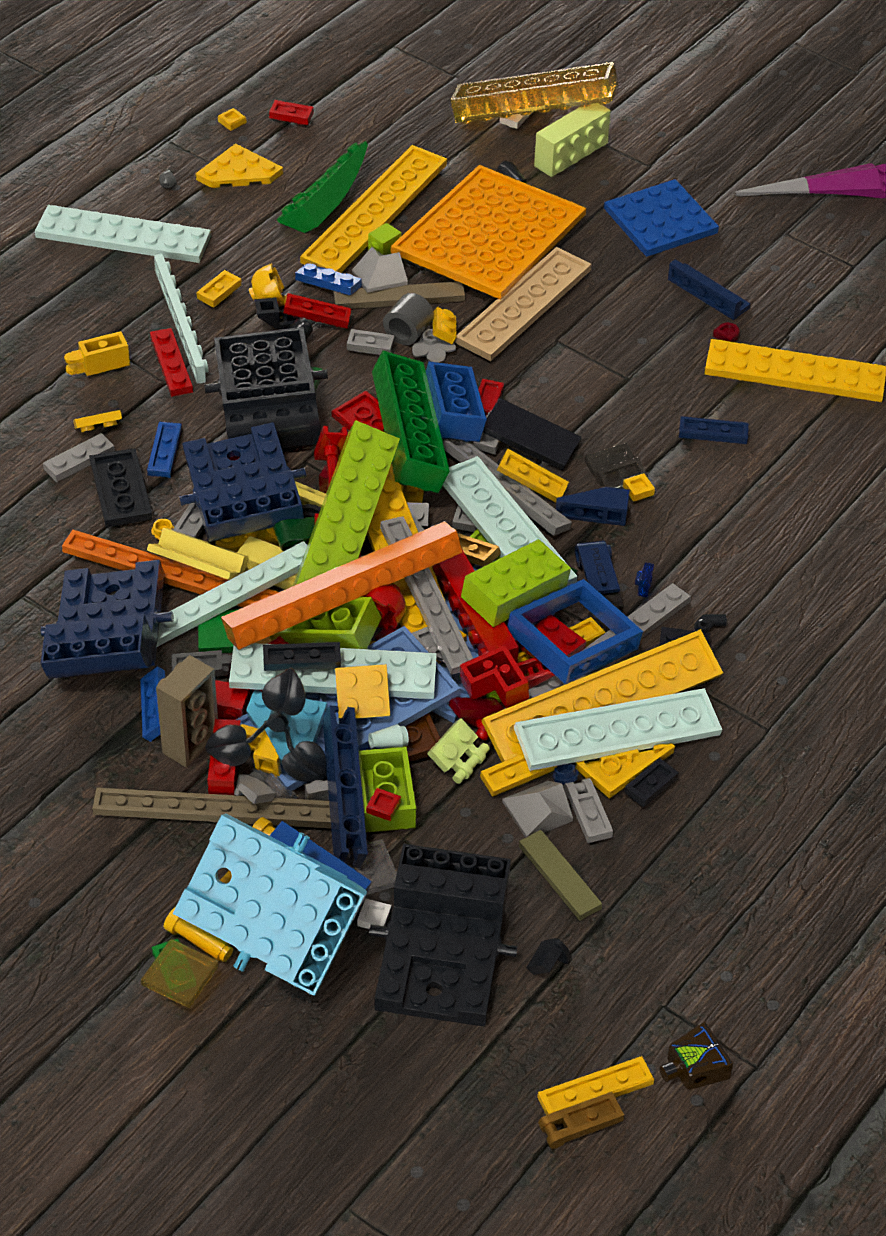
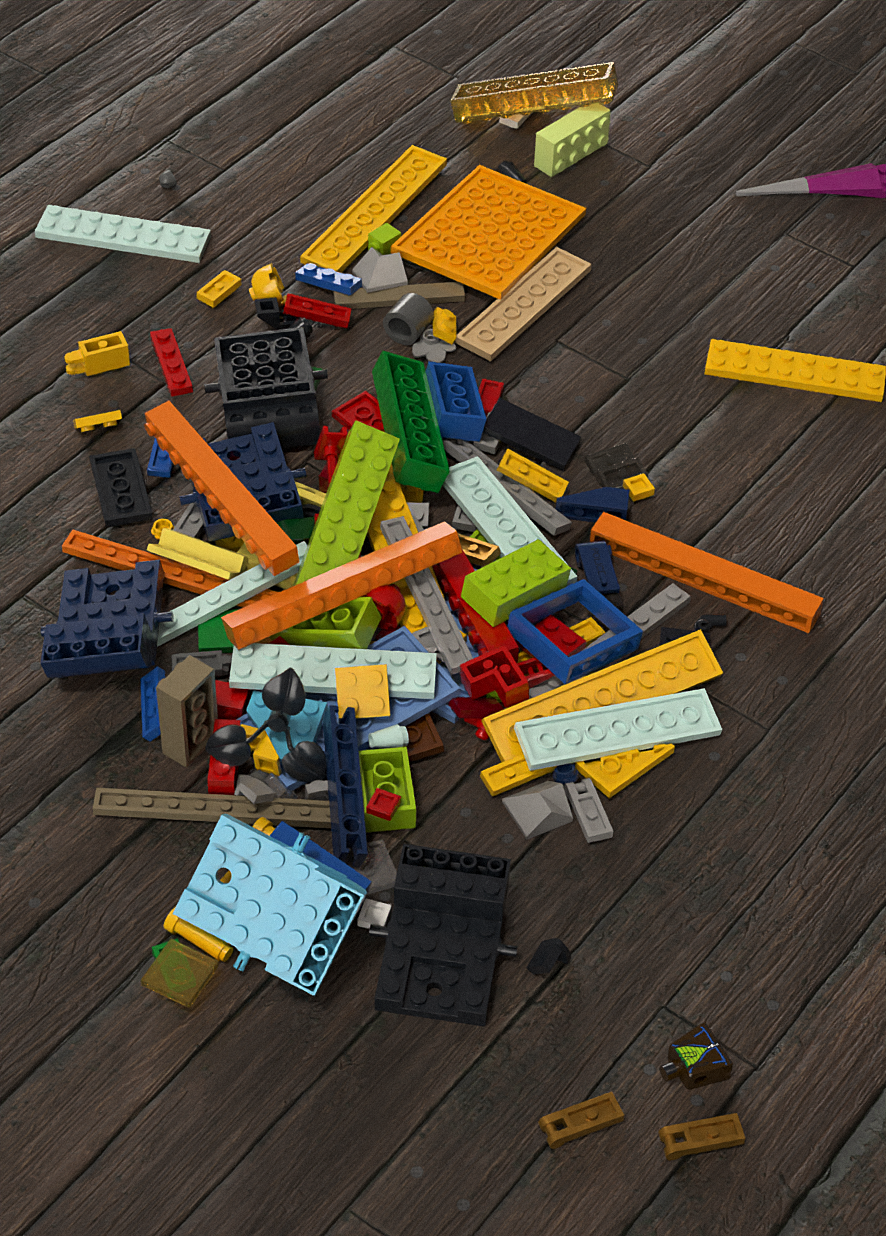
(77, 457): light grey plate -> none
(182, 323): light aqua plate -> none
(221, 489): none -> orange brick
(232, 119): yellow tile -> none
(239, 167): yellow plate -> none
(291, 112): red plate -> none
(301, 656): black plate -> none
(326, 193): green wedge -> none
(369, 342): light grey plate -> none
(451, 747): yellowish green plate -> none
(560, 875): olive tile -> none
(617, 1079): yellow tile -> none
(644, 579): clear blue plate -> none
(651, 782): black plate -> none
(661, 217): blue plate -> none
(702, 1135): none -> pearl gold plate
(707, 290): dark blue fence -> none
(708, 573): none -> orange brick
(713, 430): dark blue tile -> none
(726, 332): dark red tile -> none

